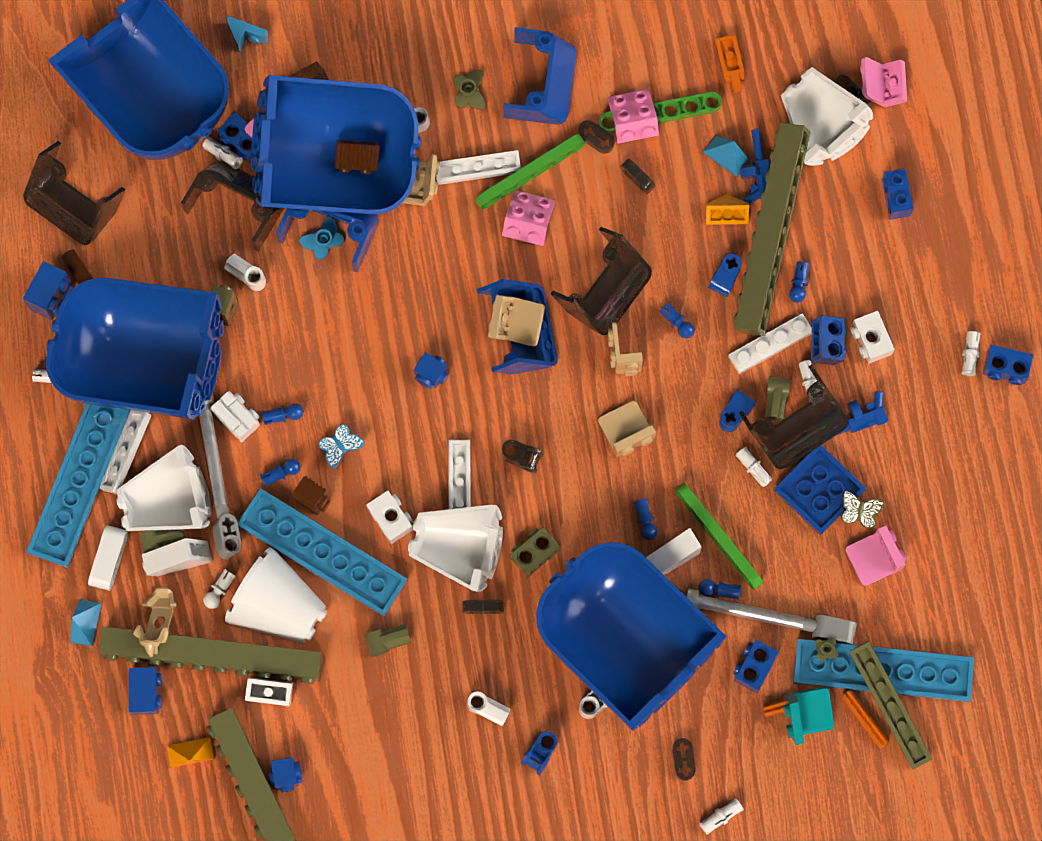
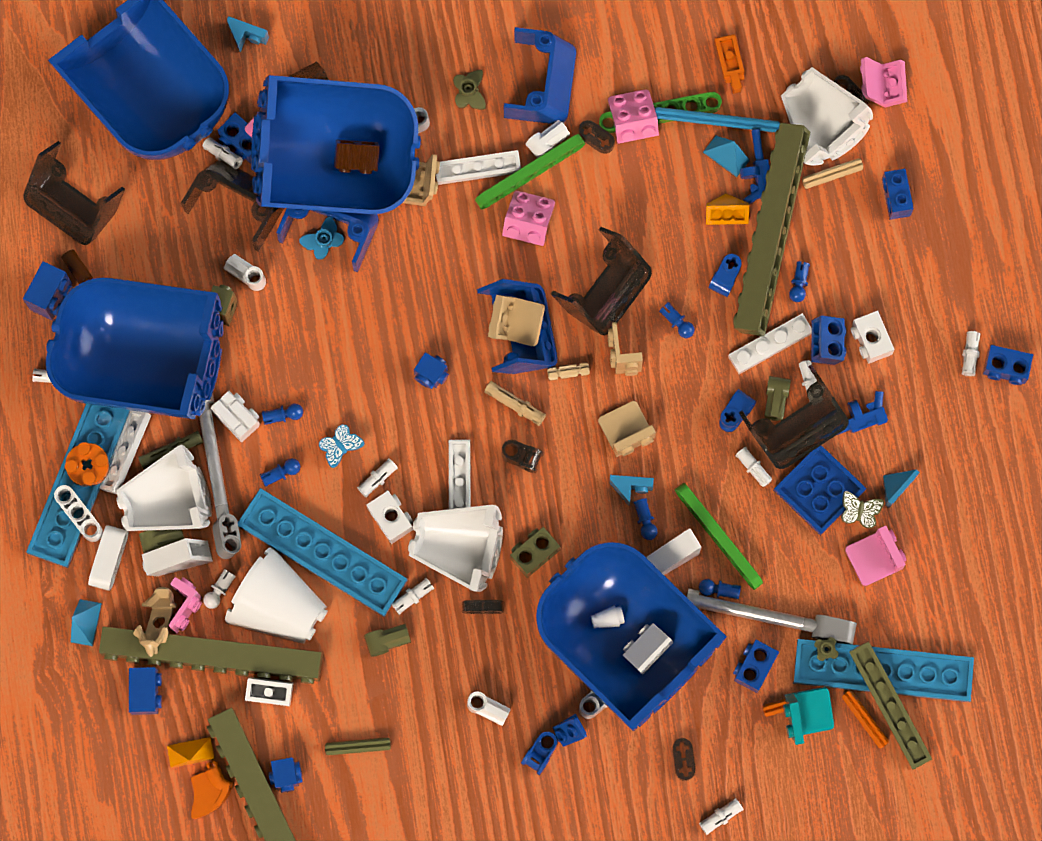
(74, 504): none -> white beam
(82, 453): none -> orange plate
(188, 441): none -> olive pin
(190, 605): none -> bright pink bracket
(209, 791): none -> orange arm
(311, 495): reddish brown brick -> none
(357, 746): none -> olive axle
(377, 477): none -> white pin
(412, 596): none -> white pin
(521, 407): none -> tan pin
(543, 142): none -> white piece
(568, 371): none -> tan axle
(569, 730): none -> blue bracket
(608, 618): none -> white cone
(624, 484): none -> dark azure slope
(637, 176): clear smoke beam -> none
(647, 647): none -> white slope
(717, 119): none -> dark azure axle
(832, 173): none -> tan axle
(896, 484): none -> dark azure slope

